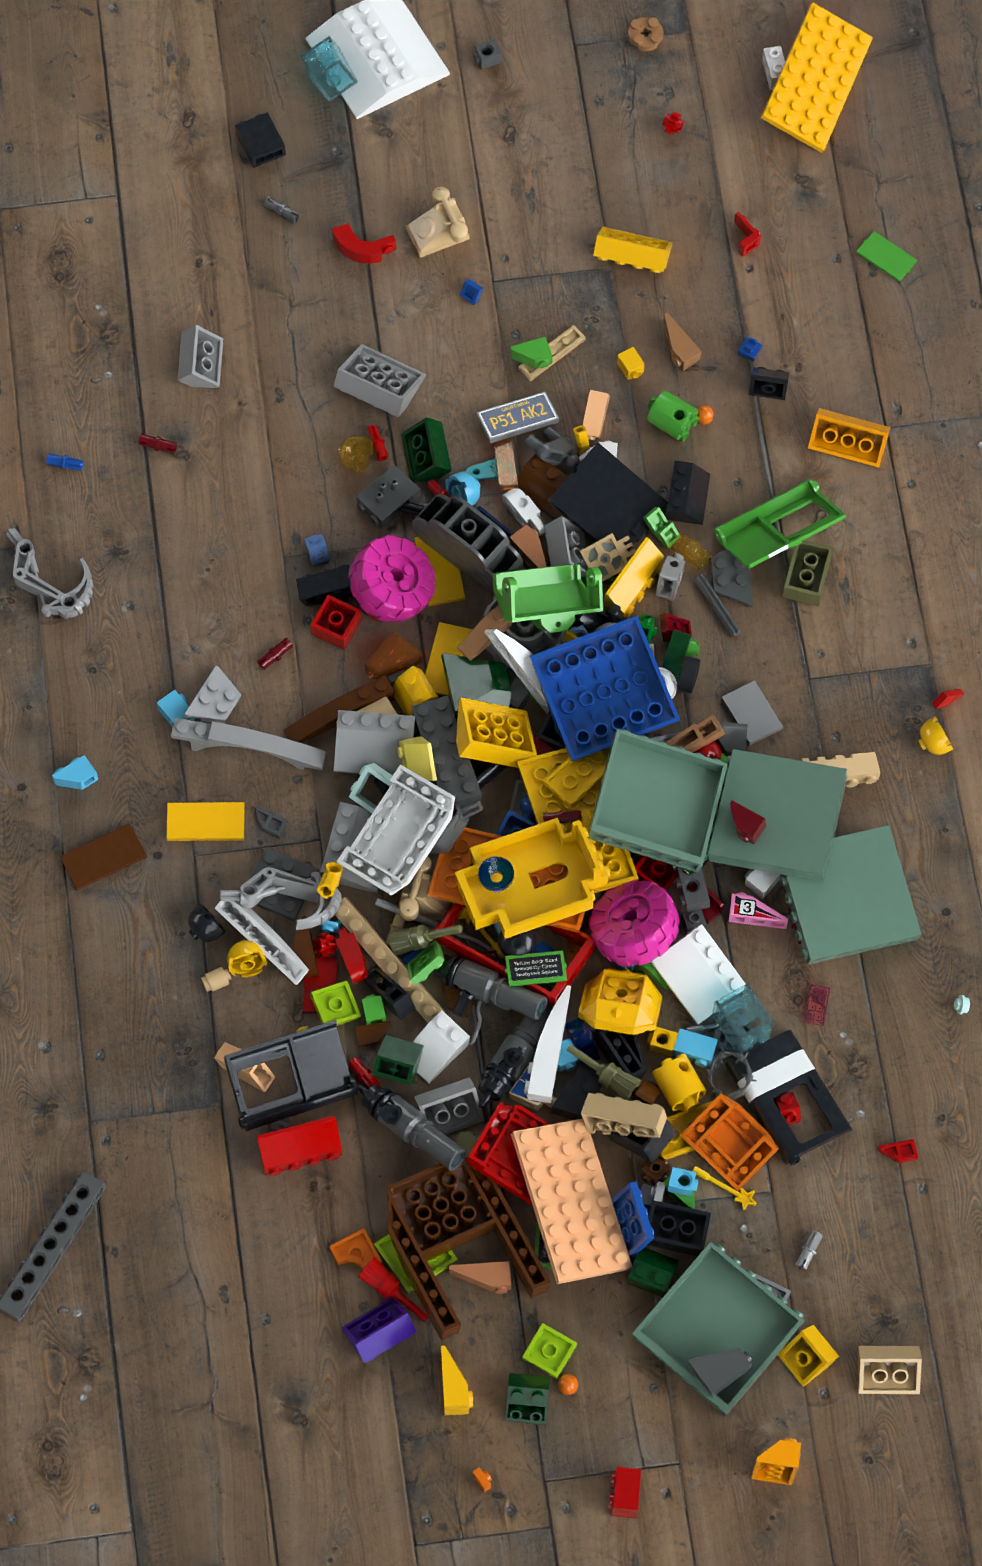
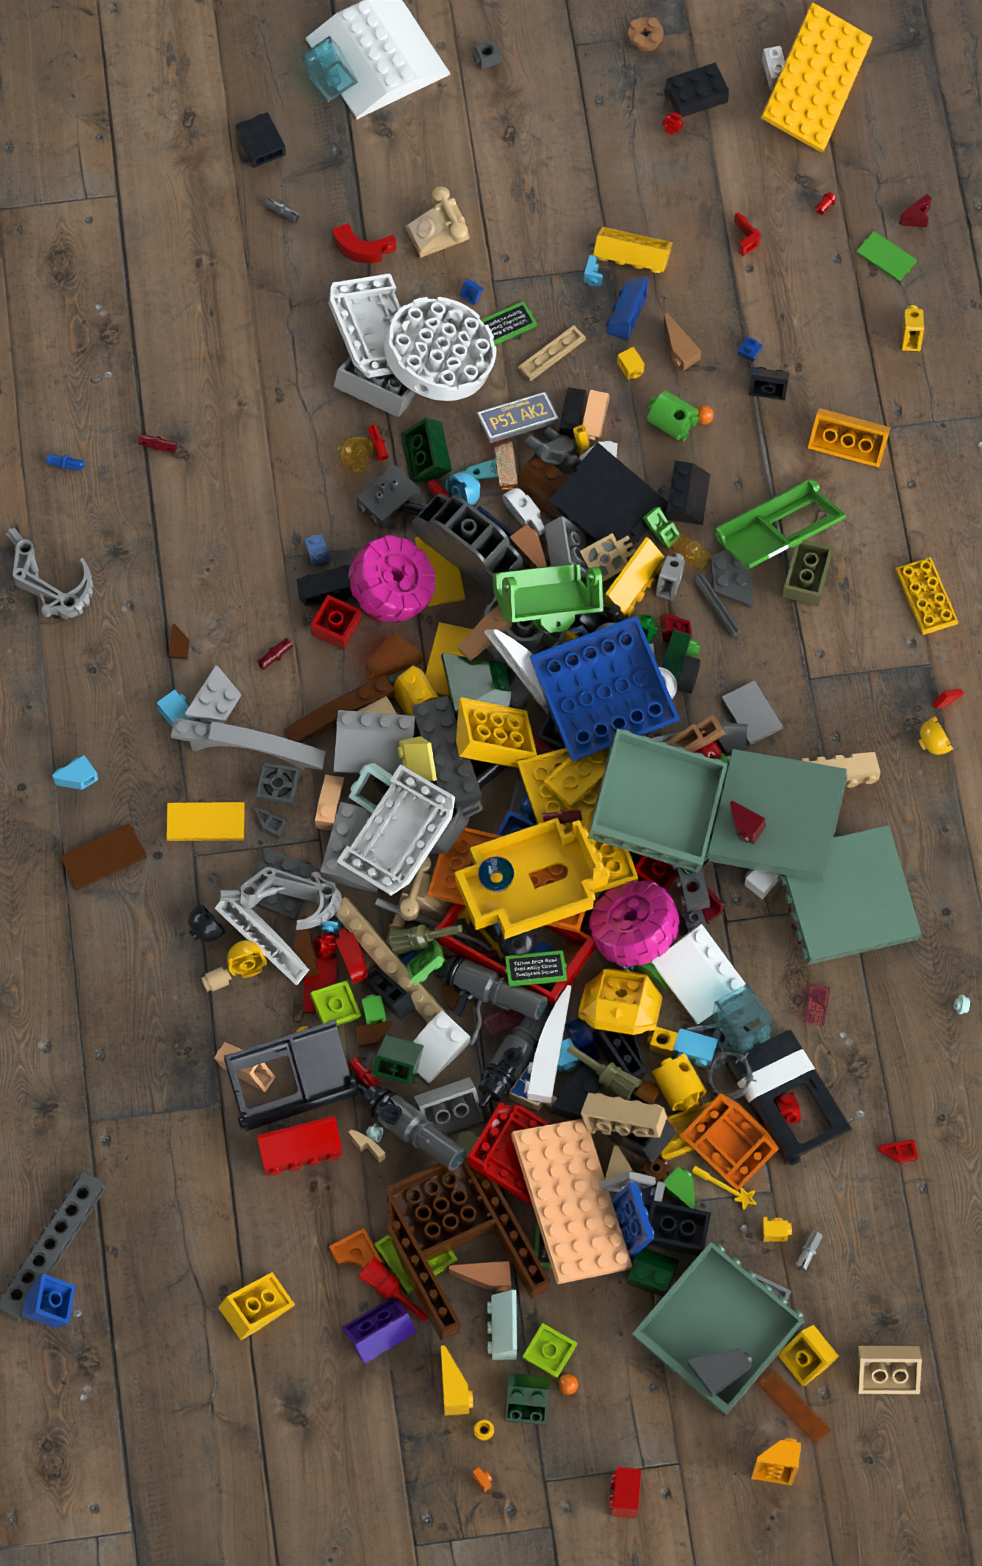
(49, 1301): none -> blue slope
(178, 644): none -> reddish brown tile
(200, 358): light grey slope -> none
(255, 1305): none -> yellow slope
(278, 786): none -> dark grey piece
(329, 802): none -> light nougat slope
(330, 879): yellow piece -> none
(363, 316): none -> white slope
(363, 1142): none -> tan slope
(375, 1133): none -> light aqua plate
(439, 349): none -> white brick
(480, 1424): none -> yellow plate
(501, 1021): none -> clear pink tile
(503, 1326): none -> light aqua slope
(510, 322): none -> piece
(532, 353): bright green slope -> none
(572, 411): none -> black slope
(591, 273): none -> medium azure bracket
(617, 1164): none -> tan slope
(618, 1182): none -> light grey tile
(628, 308): none -> blue slope
(678, 1174): medium azure brick -> none
(697, 90): none -> black brick
(749, 910): bright pink slope -> none
(776, 1230): none -> yellow brick
(795, 1407): none -> clear orange tile
(828, 200): none -> red pin
(912, 321): none -> yellow torso
(916, 213): none -> dark red slope
(926, 596): none -> yellow tile

